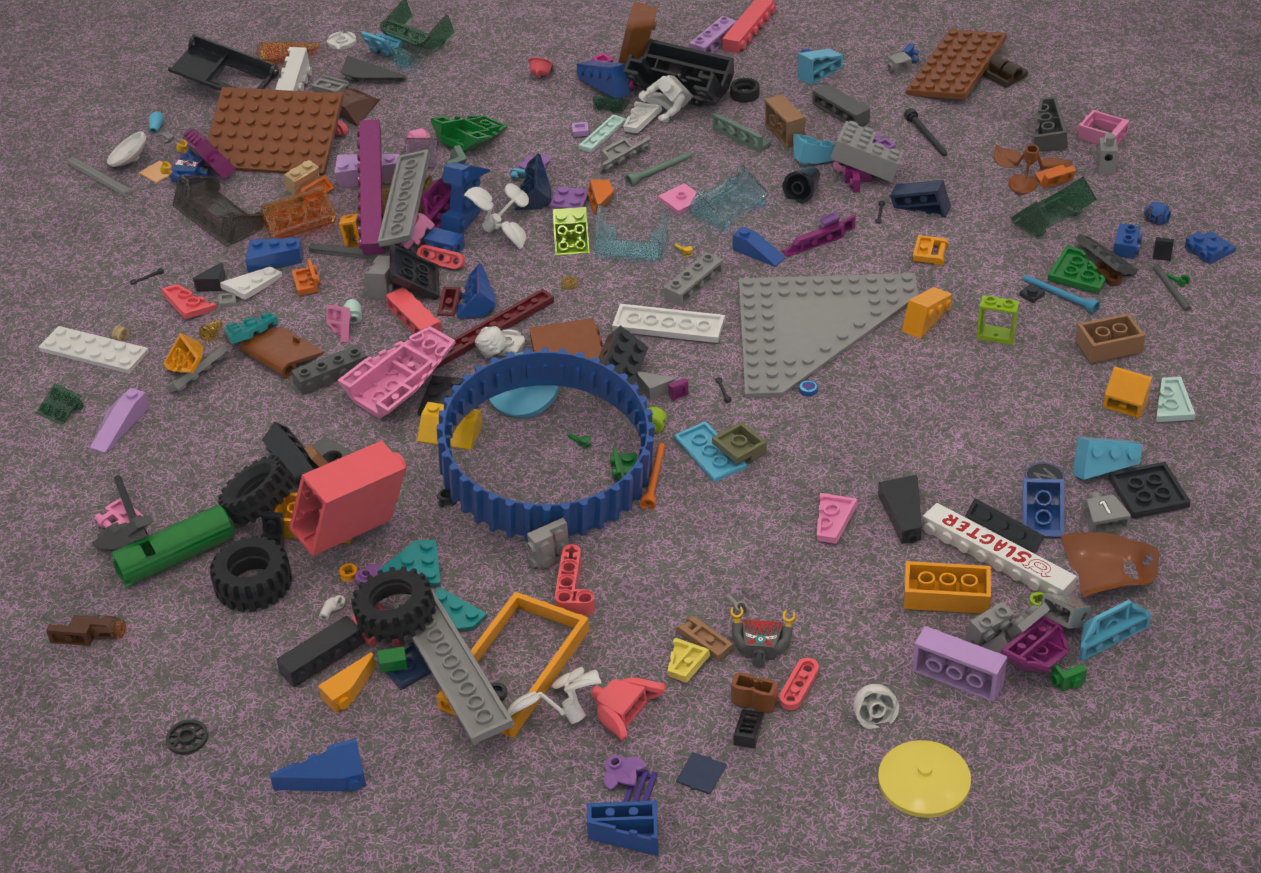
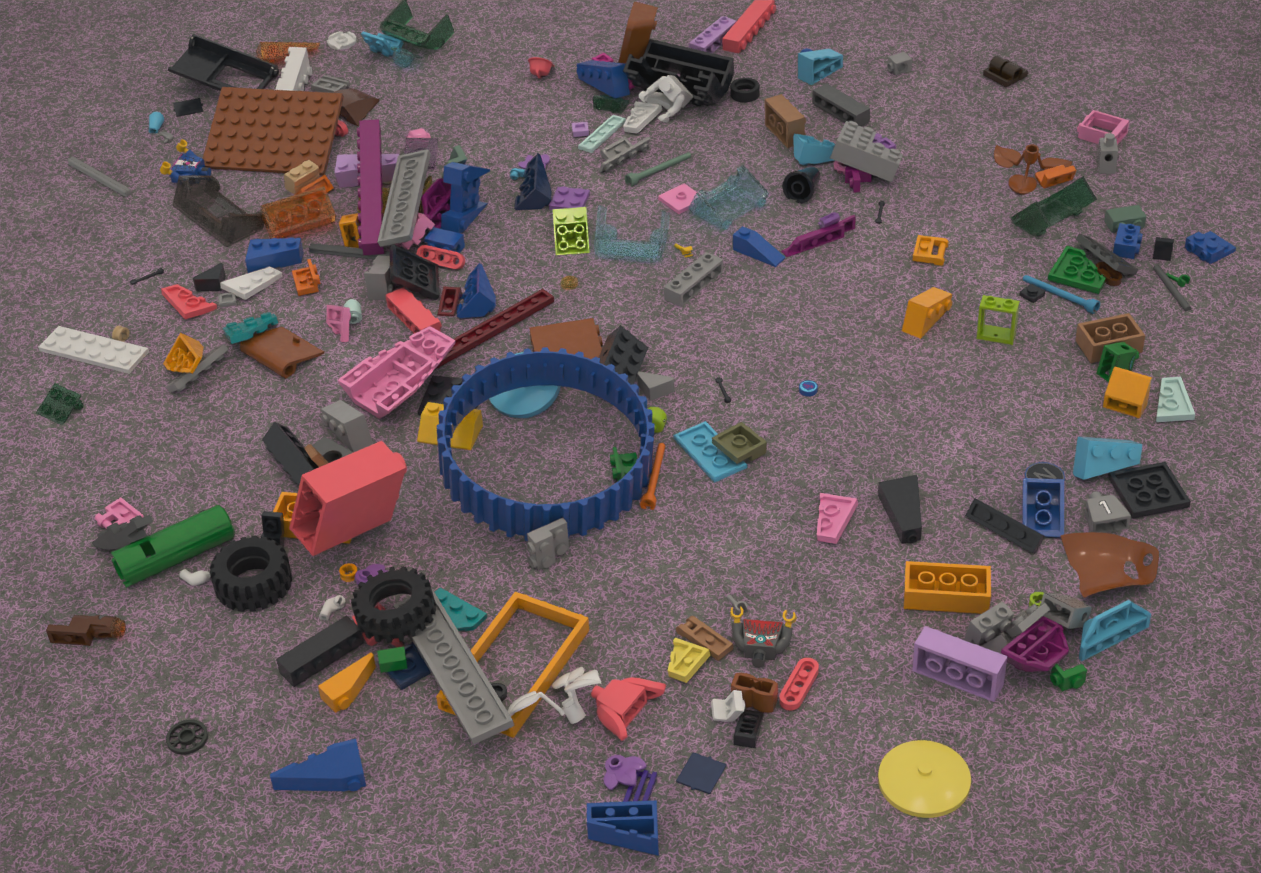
(119, 419): lavender wedge -> none
(125, 498): black piece -> none
(127, 150): white dish -> none
(153, 172): light nougat piece -> none
(188, 107): none -> black piece
(195, 578): none -> white arm
(208, 153): magenta arch -> none
(210, 330): clear yellow cone -> none
(256, 490): black tyre -> none
(327, 370): dark grey brick -> none
(347, 424): none -> light grey wedge
(362, 70): dark grey wedge -> none
(420, 556): teal plate -> none
(444, 498): black plate -> none
(467, 132): green wedge -> none
(490, 341): white hair -> none
(493, 221): white plant -> none
(514, 340): white tile -> none
(567, 592): coral beam -> none
(581, 441): green hand -> none
(599, 193): orange slope -> none
(669, 323): white plate -> none
(678, 389): magenta tile -> none
(728, 709): none -> white bracket
(739, 133): sand green fence -> none
(807, 321): light grey plate -> none
(876, 702): white cylinder -> none
(909, 50): blue tile -> none
(912, 116): black piece -> none
(922, 196): dark blue wedge -> none
(956, 64): dark orange plate -> none
(997, 551): white brick -> none
(1050, 127): dark grey wedge -> none
(1116, 355): none -> green torso
(1124, 215): none -> sand green brick
(1157, 213): blue head -> none

